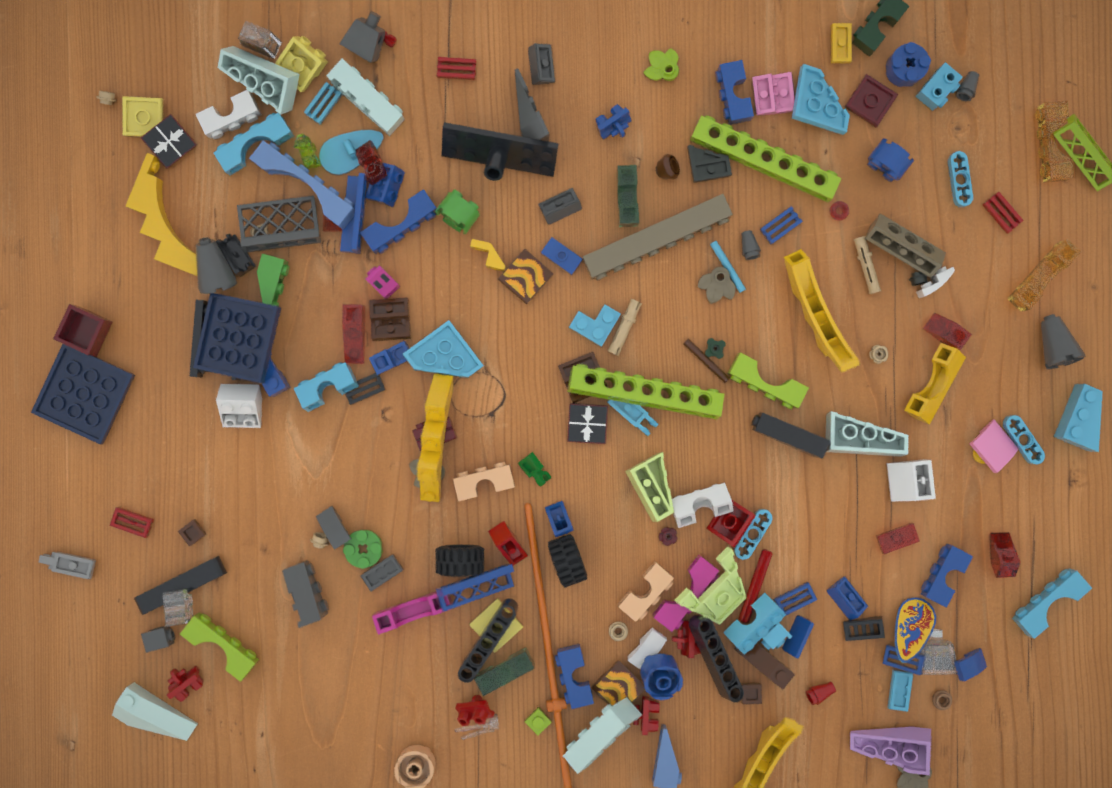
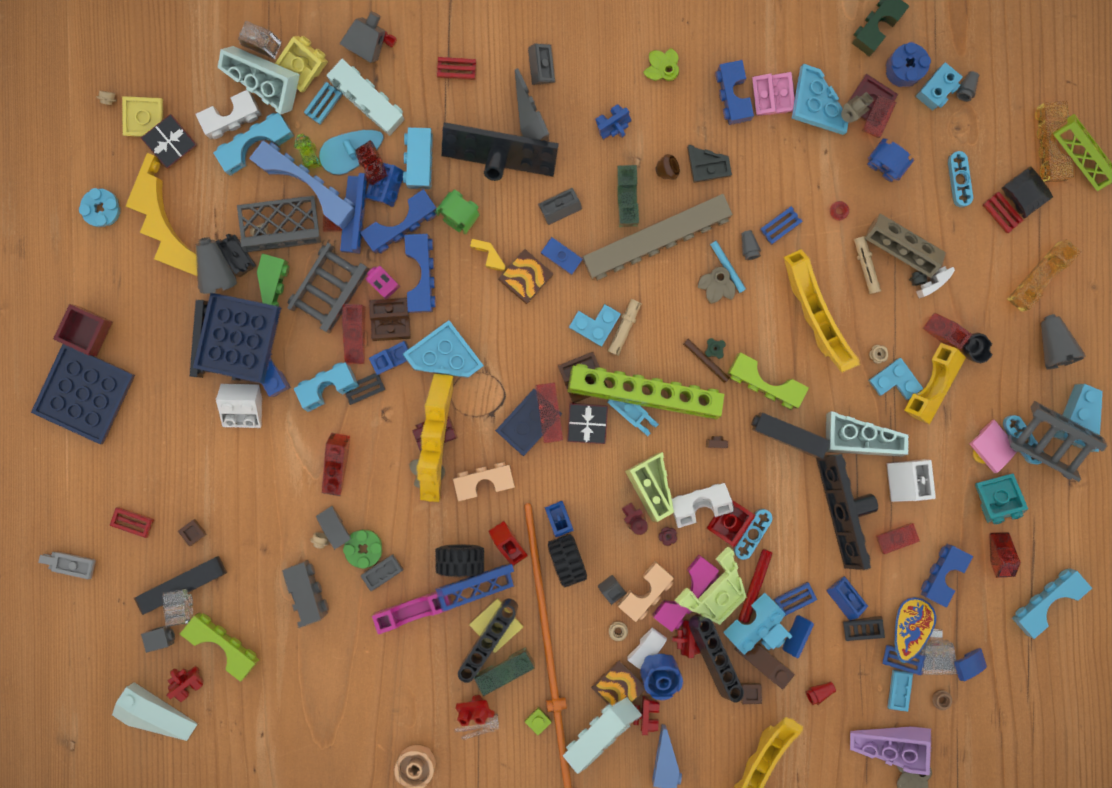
(89, 211): none -> medium azure plate
(335, 463): none -> clear red slope
(347, 288): none -> dark grey fence
(418, 158): none -> medium azure brick
(420, 298): none -> blue arch
(523, 425): none -> dark blue plate
(532, 467): green plate -> none
(549, 412): none -> clear red arch
(578, 693): blue arch -> none
(611, 589): none -> dark grey slope
(635, 519): none -> dark red hips
(717, 442): none -> reddish brown plate
(829, 179): lime brick -> none
(841, 43): yellow plate -> none
(845, 511): none -> black plate
(856, 107): none -> dark tan hips
(879, 116): none -> clear red plate
(896, 375): none -> medium azure plate
(978, 348): none -> black hair
(1001, 499): none -> teal plate
(1027, 192): none -> black slope
(1057, 424): none -> dark grey fence

